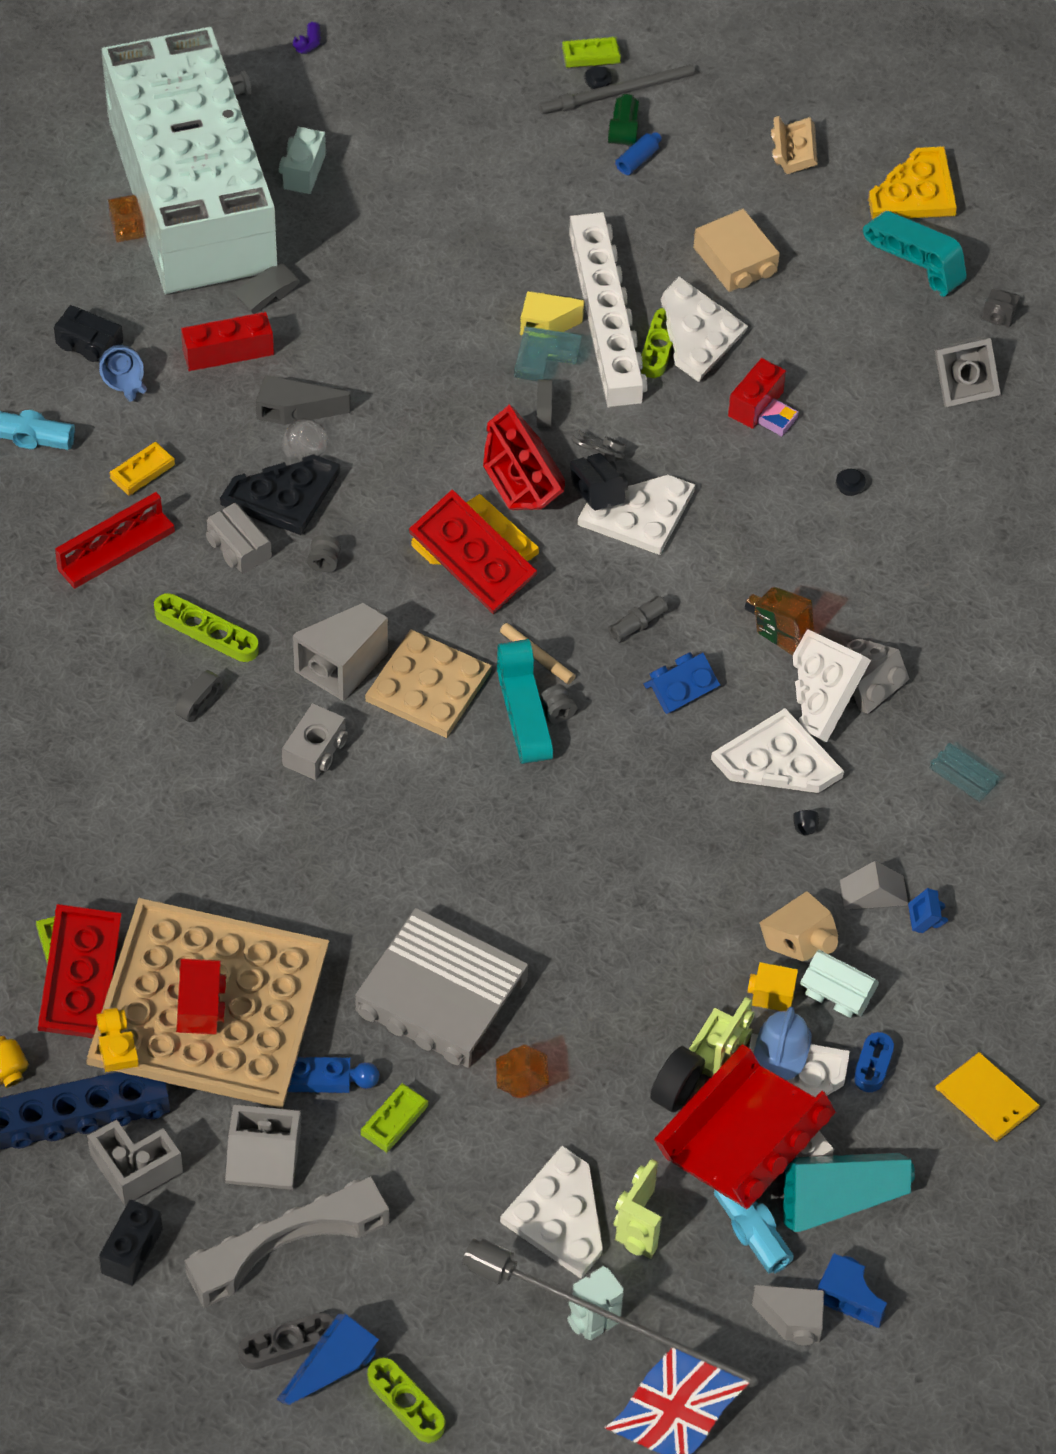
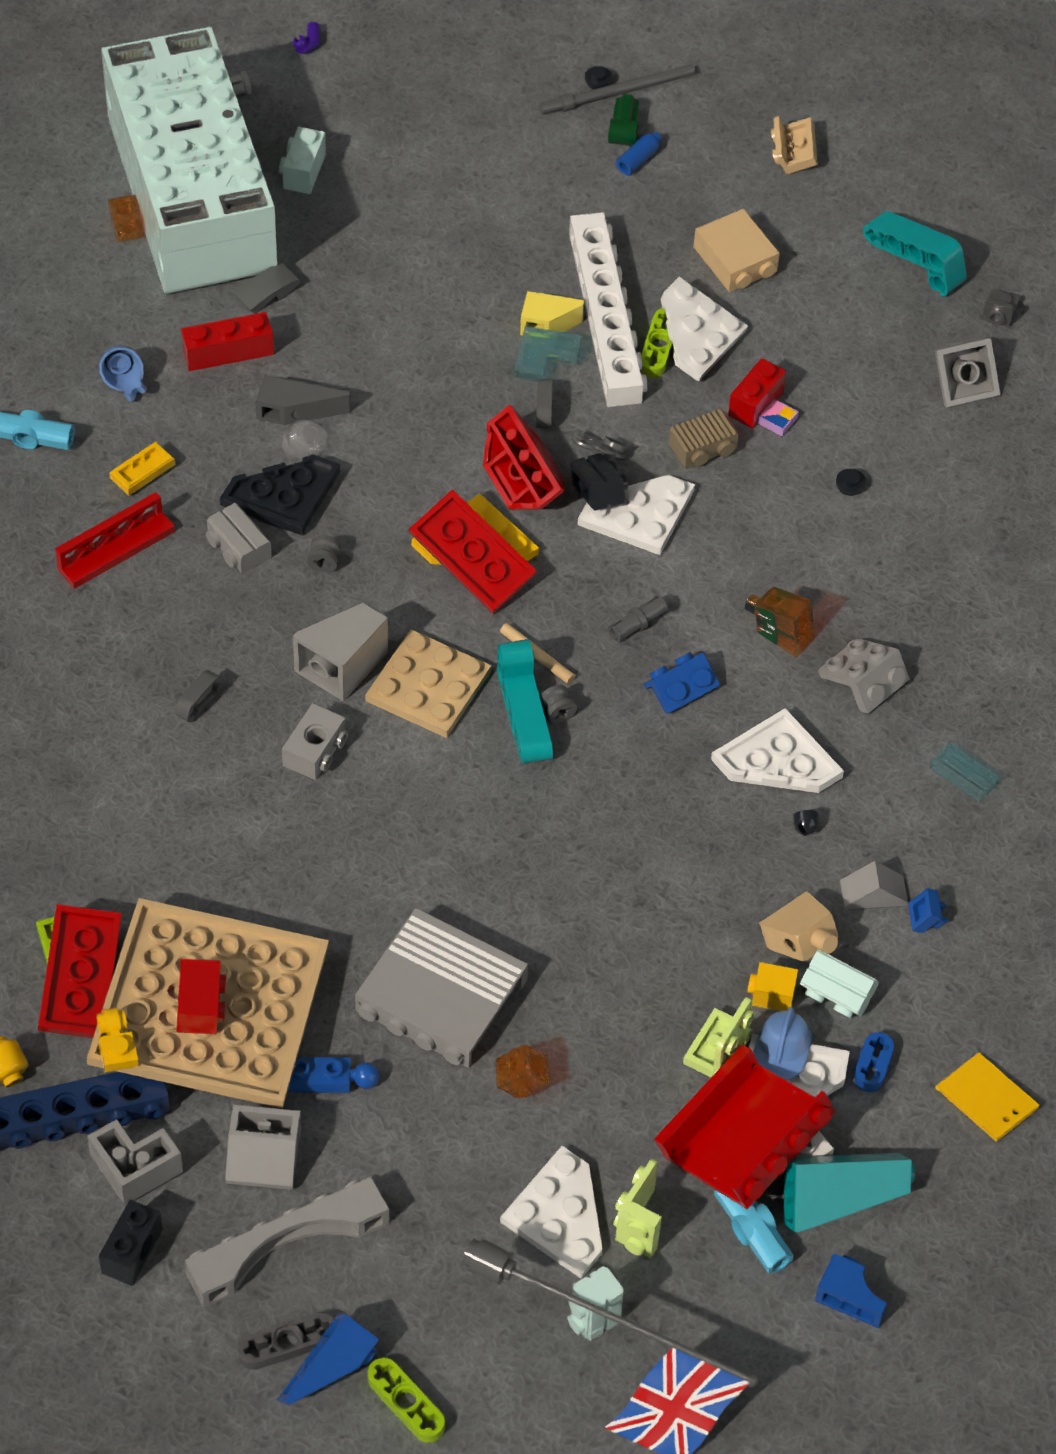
(86, 333): black brick -> none
(209, 624): lime beam -> none
(394, 1117): lime plate -> none
(591, 52): lime plate -> none
(677, 1079): black tyre -> none
(703, 438): none -> dark tan brick
(791, 1312): light grey slope -> none
(826, 681): white plate -> none
(916, 187): yellow plate -> none

